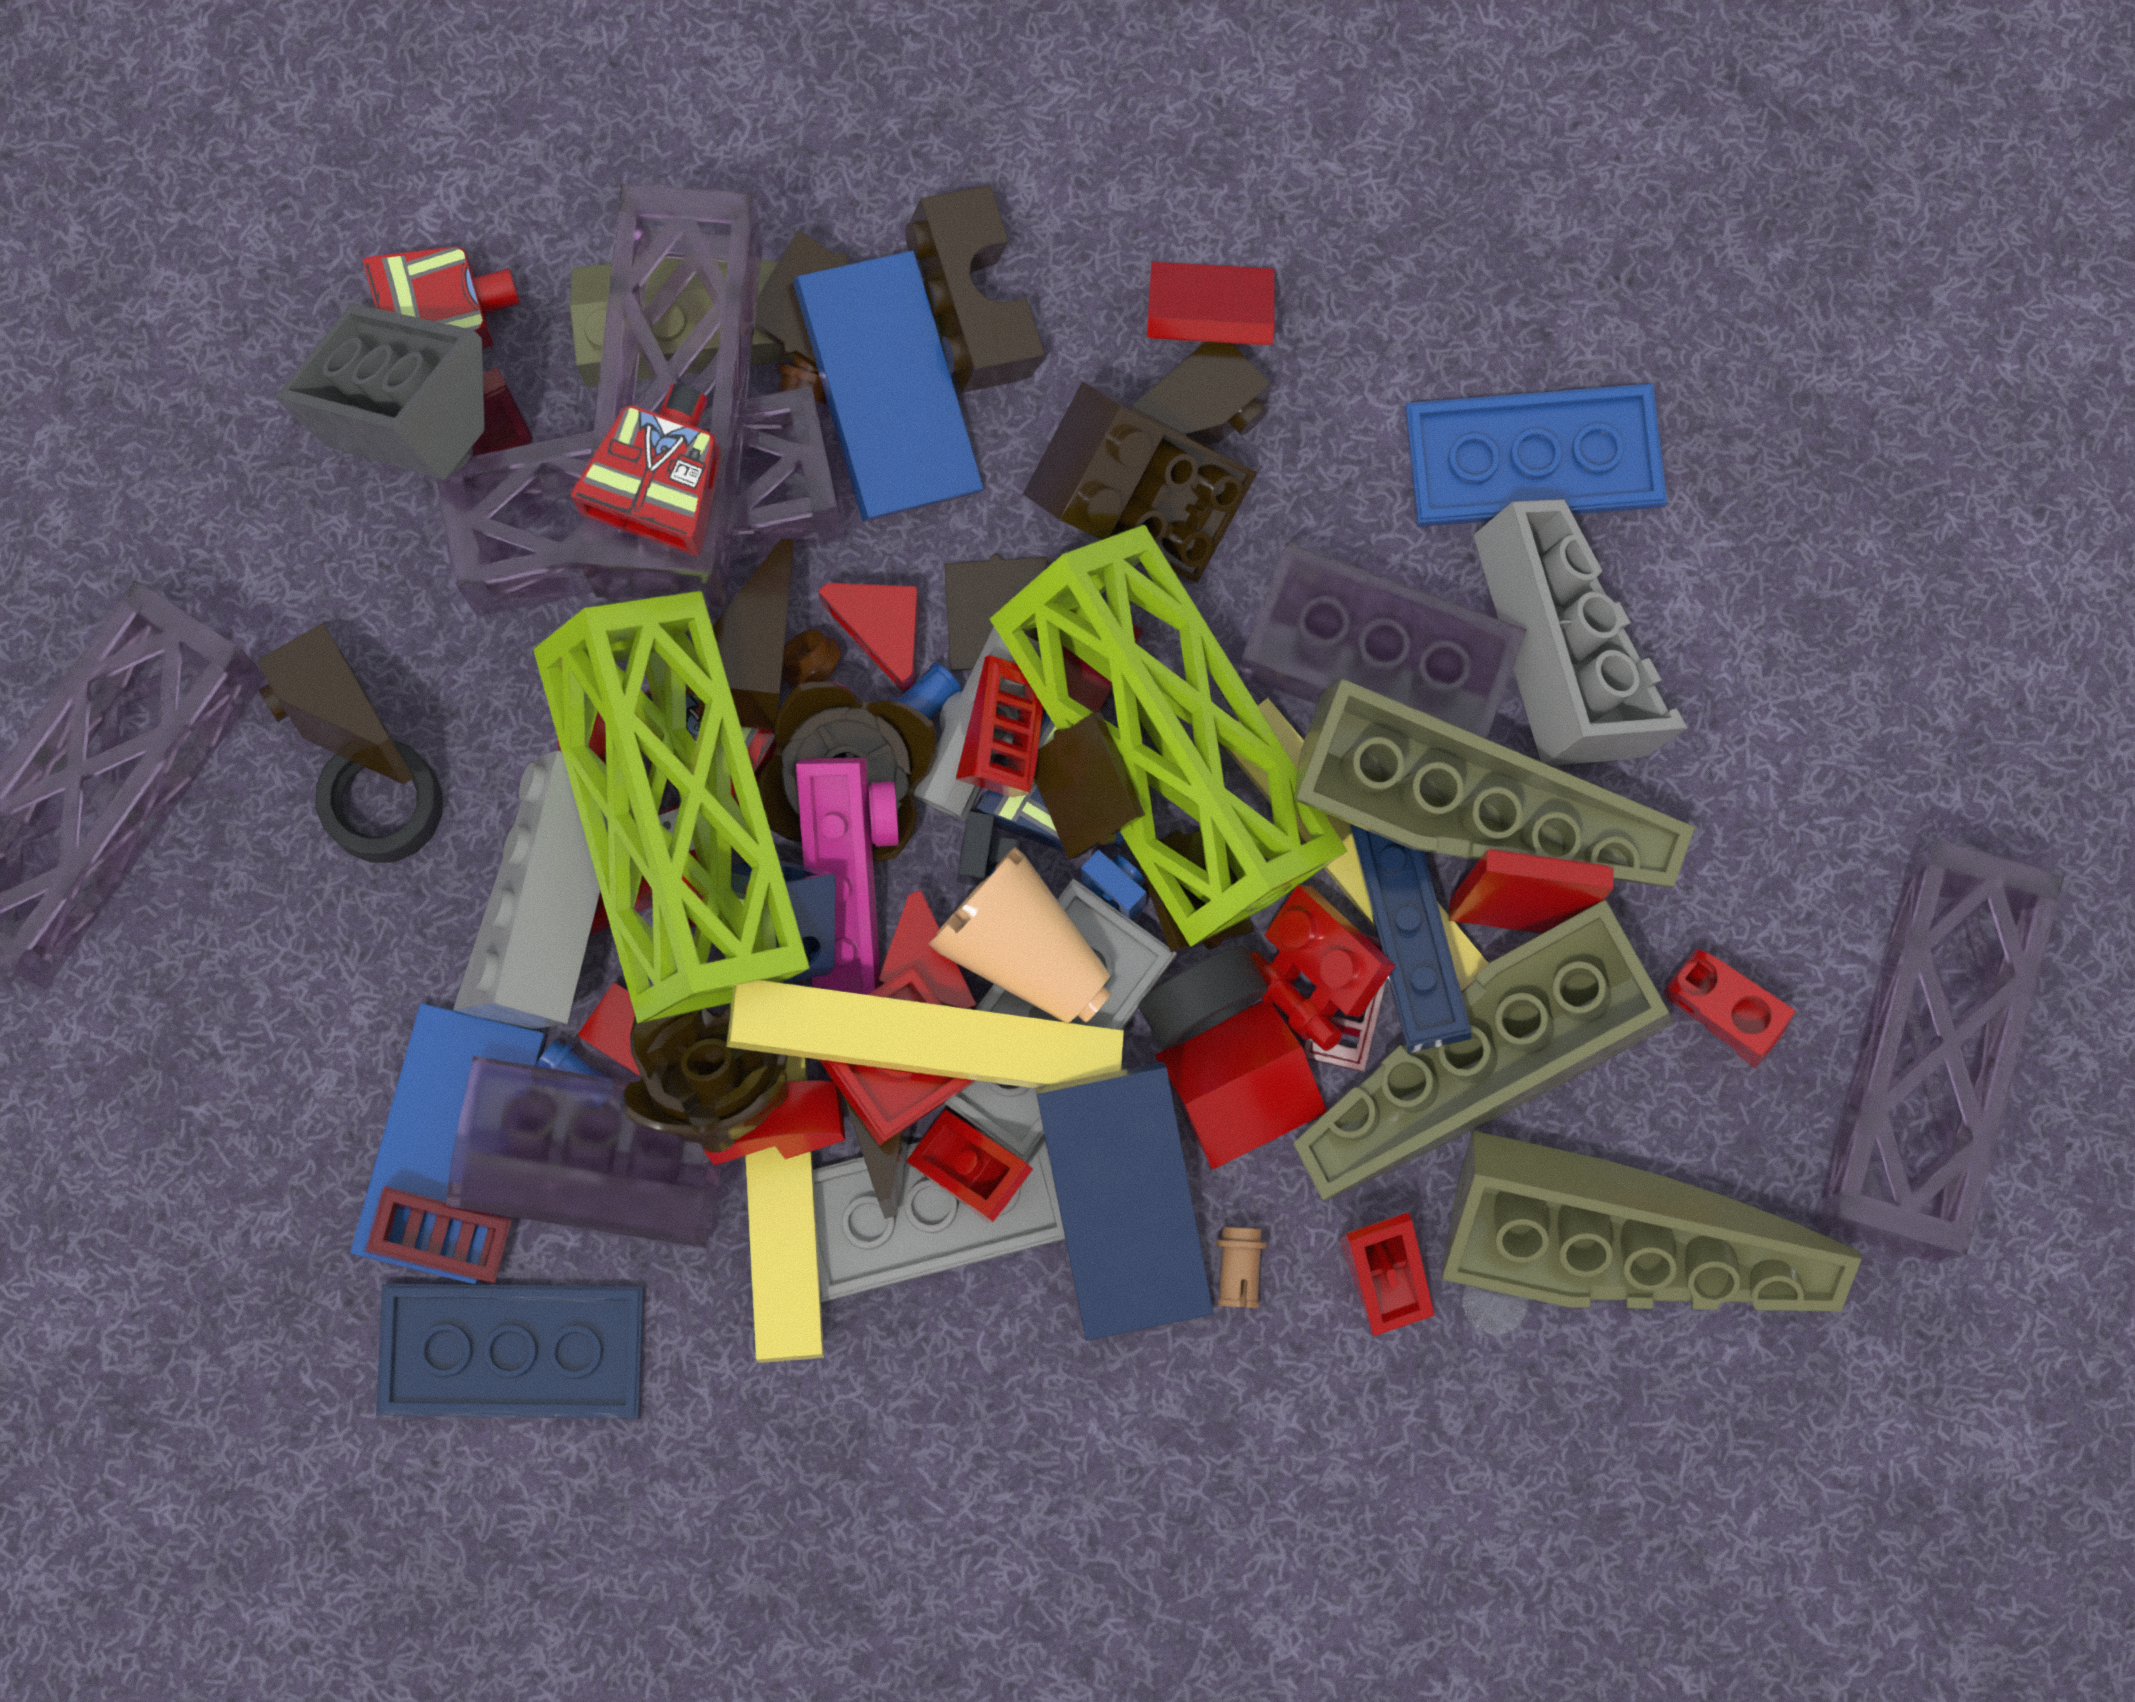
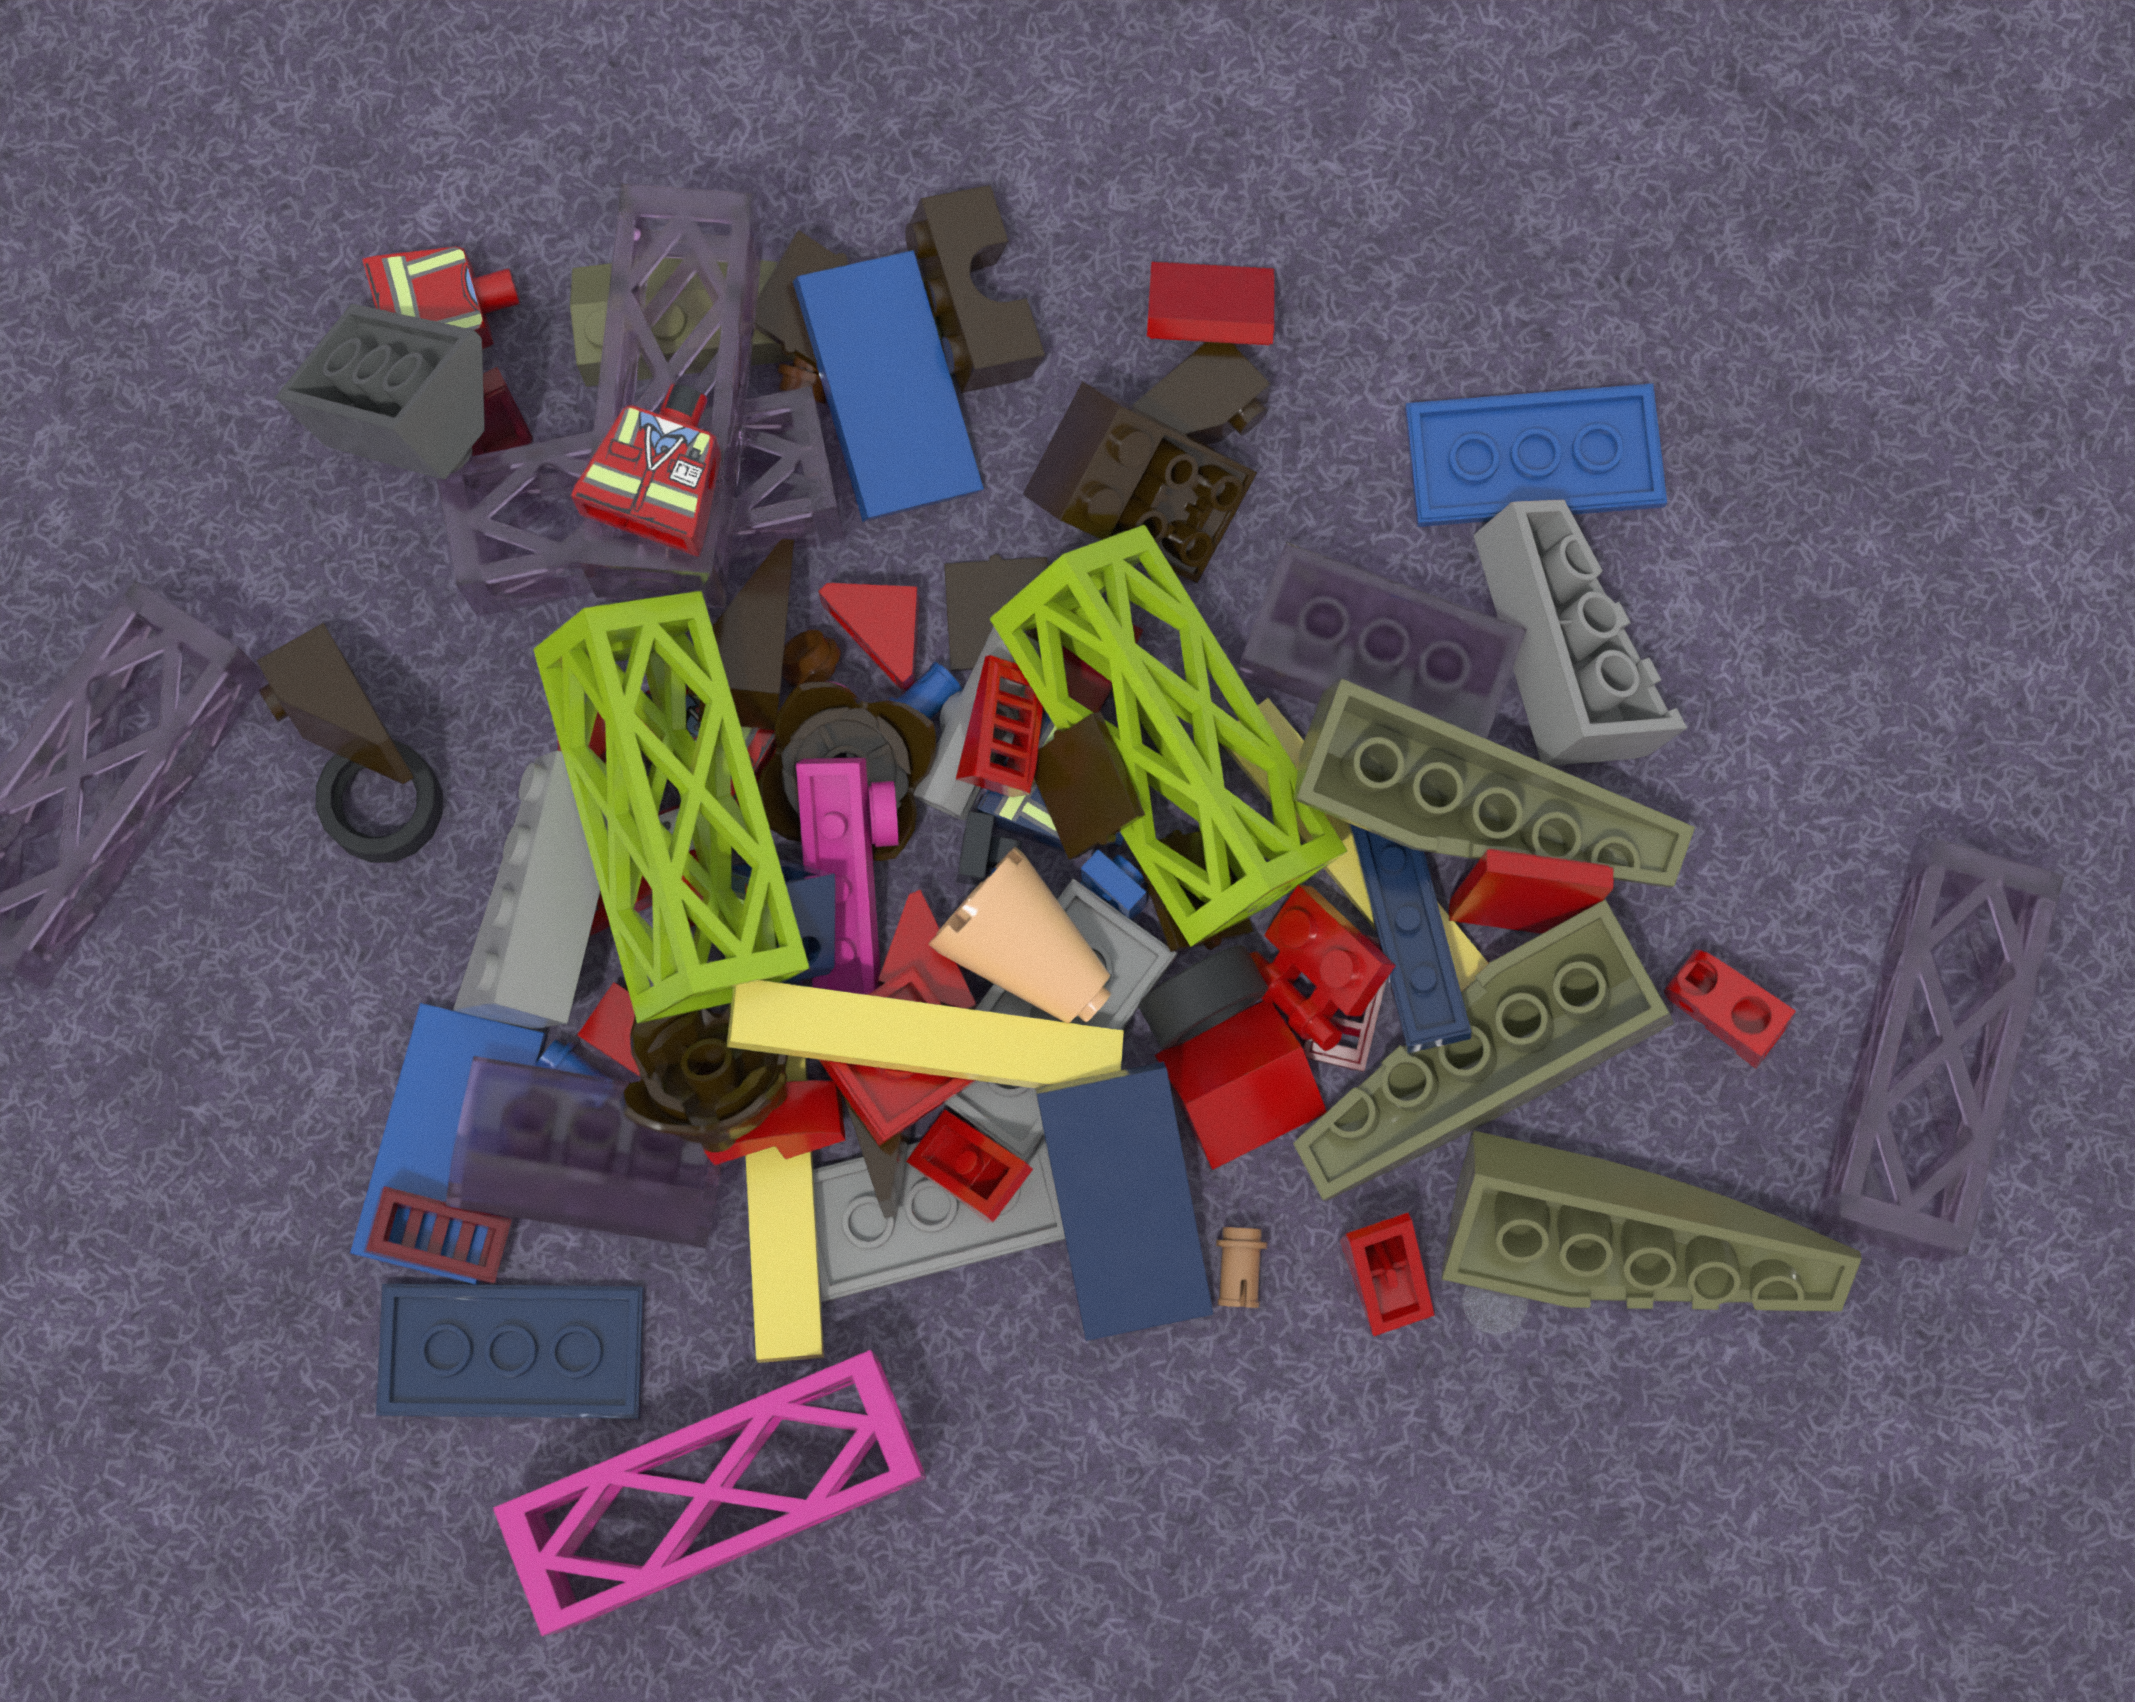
(546, 1559): none -> dark pink piece

